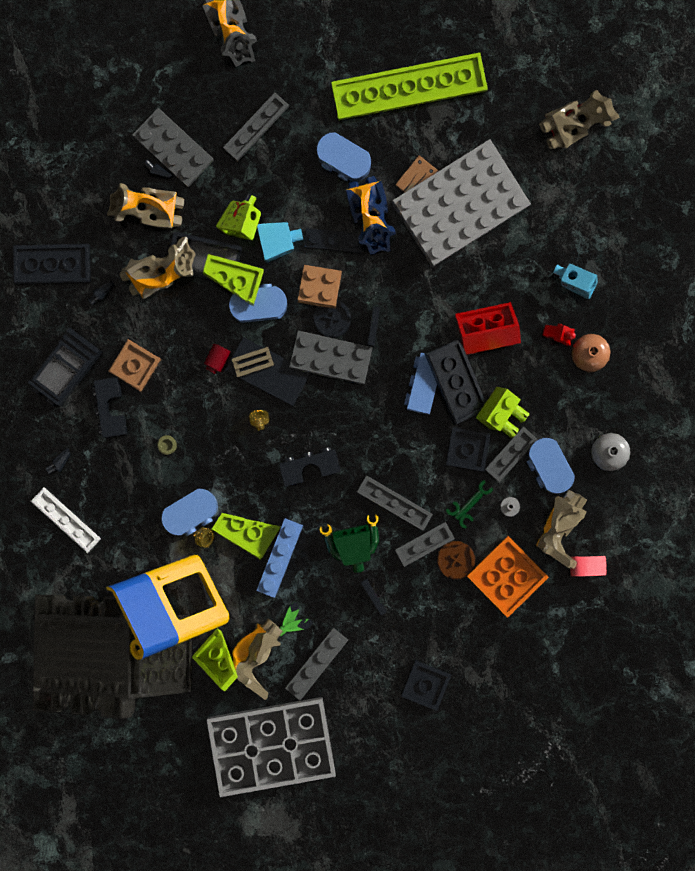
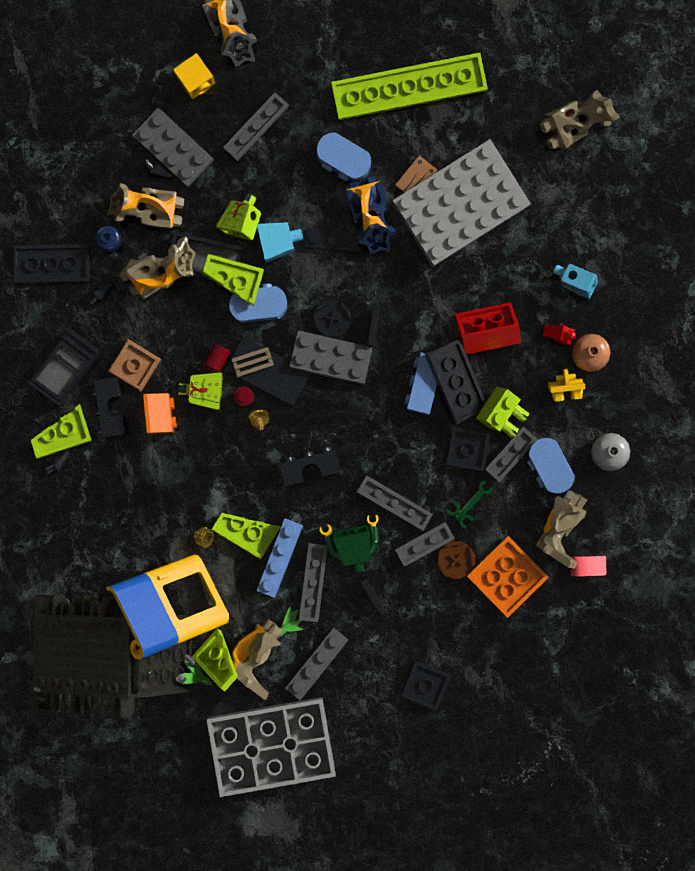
(63, 435): none -> lime wing
(65, 520): white tile -> none
(108, 239): none -> dark blue head
(159, 413): none -> orange slope
(167, 445): olive tile -> none
(190, 512): medium blue brick -> none
(194, 76): none -> yellow head
(196, 673): none -> bright green piece
(204, 390): none -> lime torso
(244, 397): none -> dark red brick
(313, 582): none -> dark grey plate
(319, 286): medium nougat plate -> none
(504, 506): light grey tile -> none
(564, 383): none -> yellow hips

